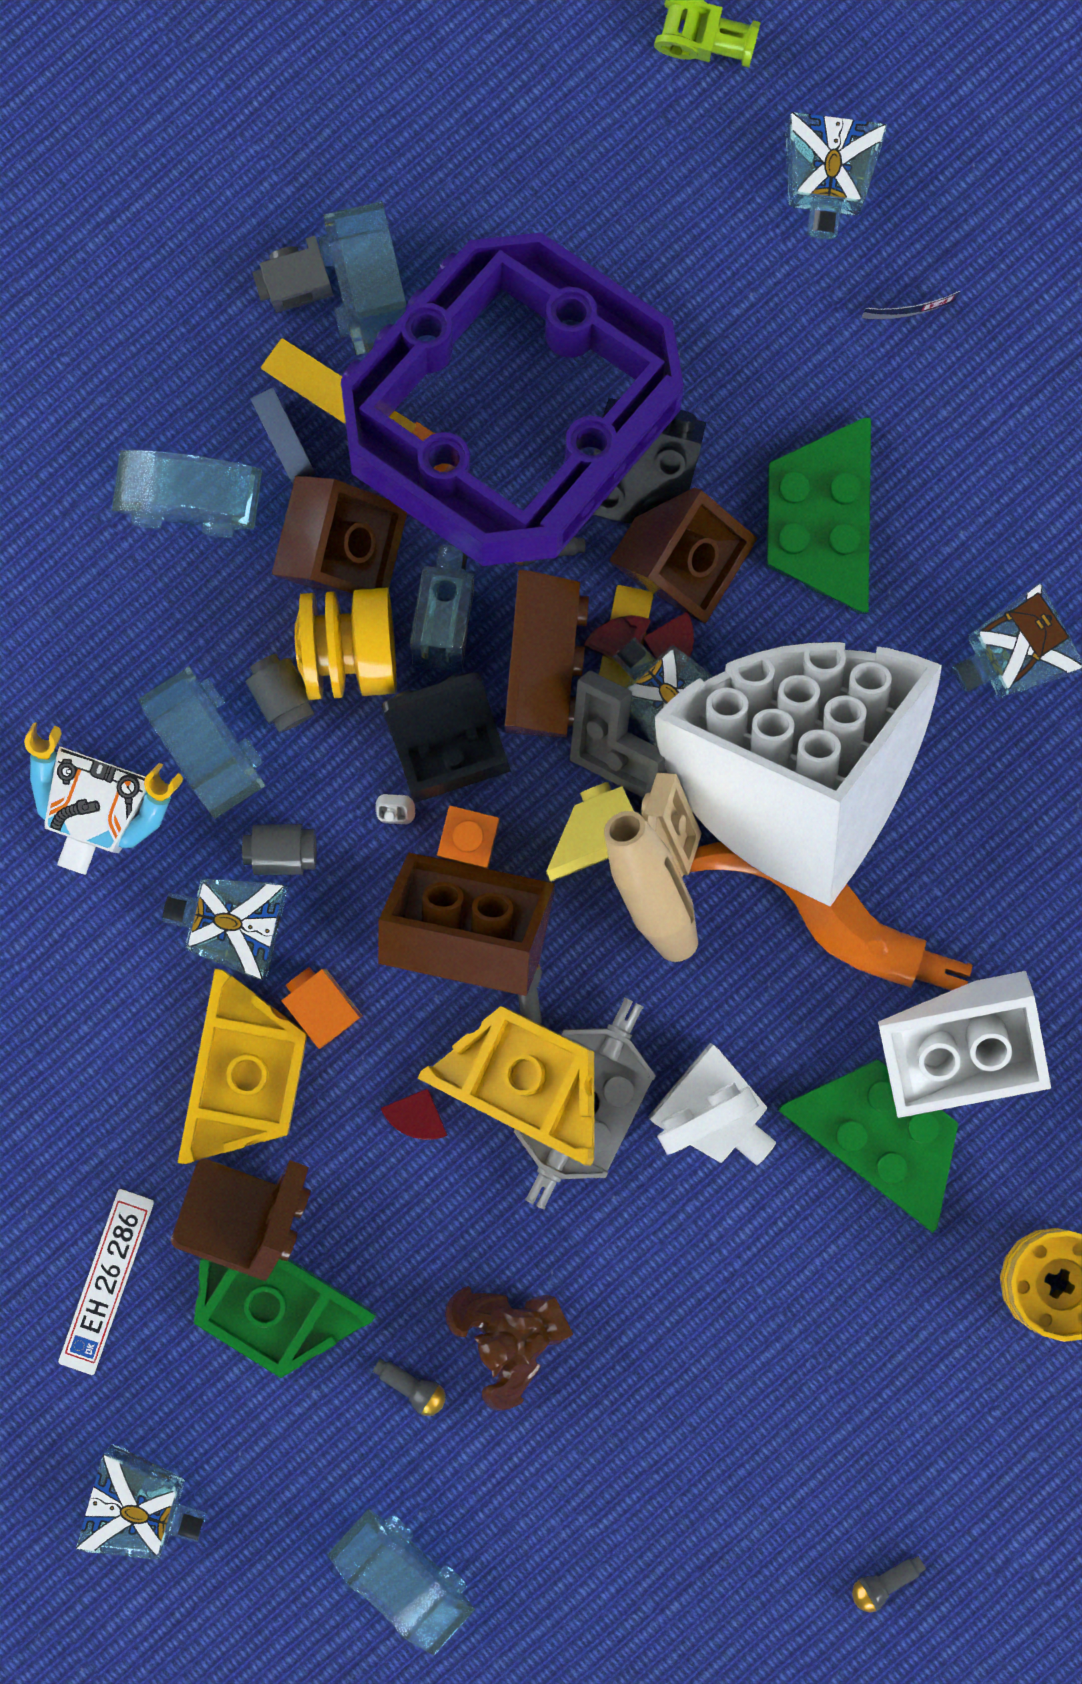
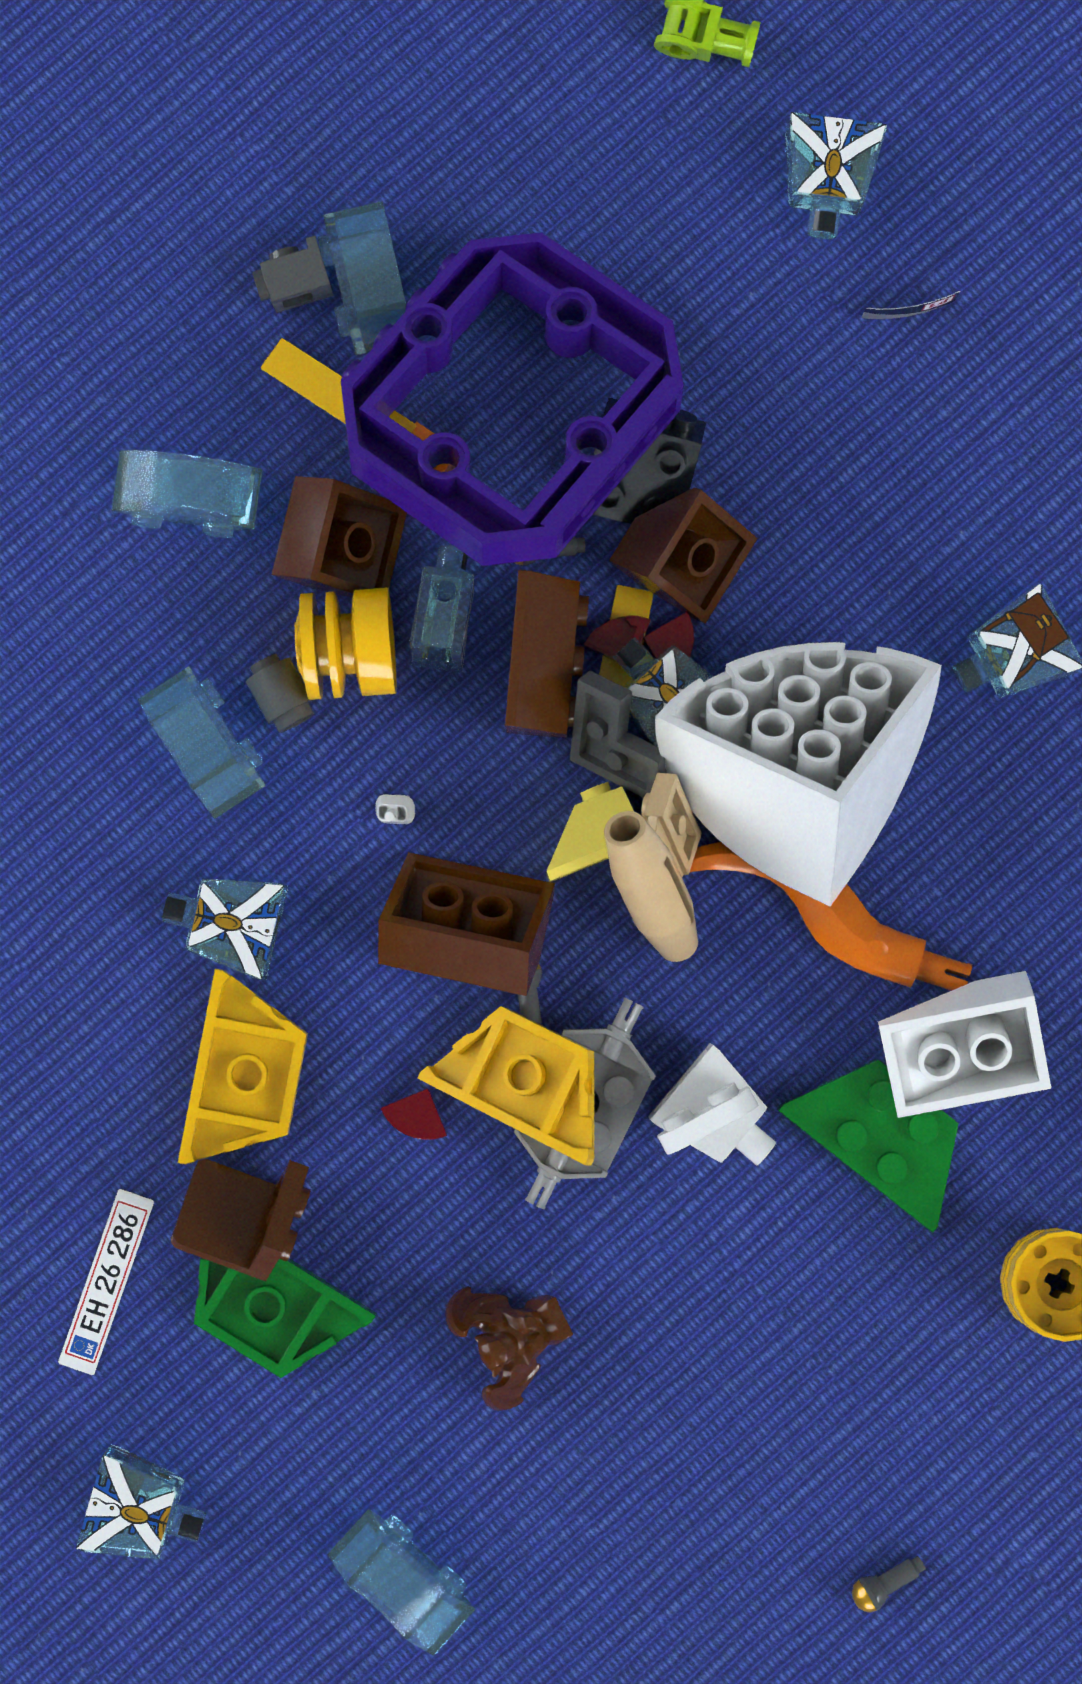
(93, 800): torso -> none
(280, 849): dark grey brick -> none
(282, 434): sand blue beam -> none
(320, 1006): orange brick -> none
(425, 1395): dark grey piece -> none
(445, 736): black bracket -> none
(468, 837): orange brick -> none
(823, 515): green wing -> none

